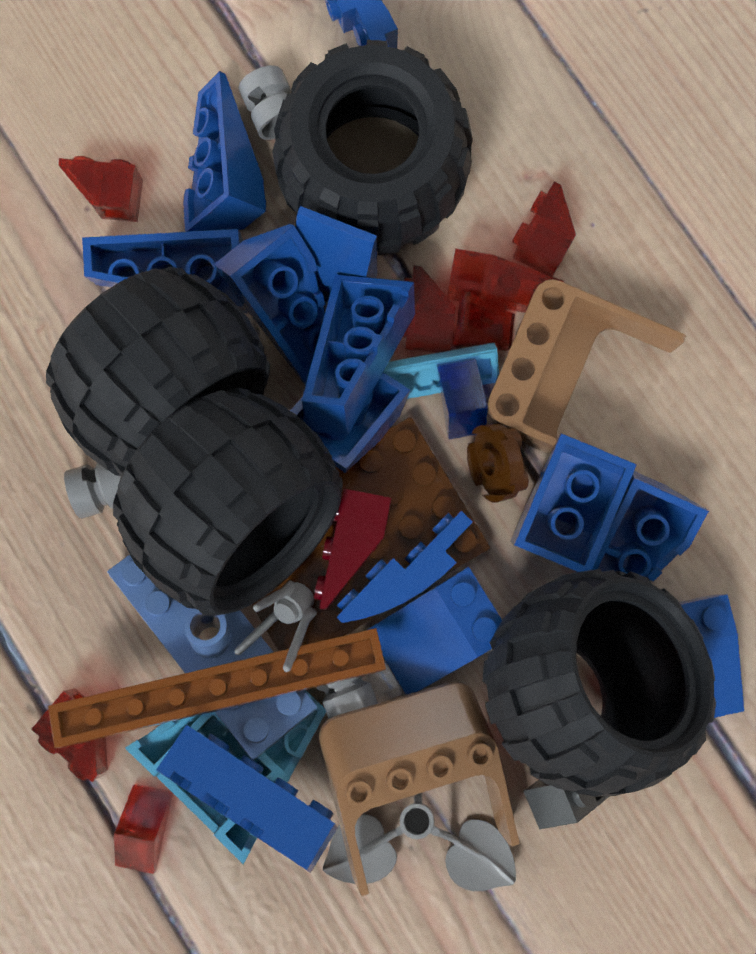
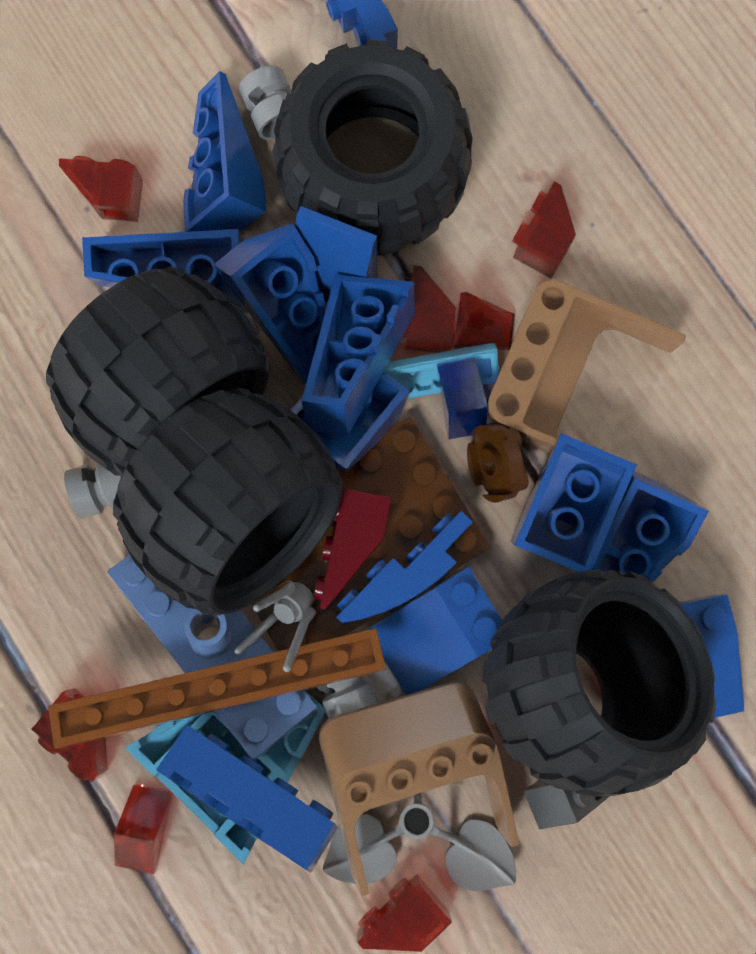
(406, 921): none -> clear red slope
(494, 280): clear red slope -> none

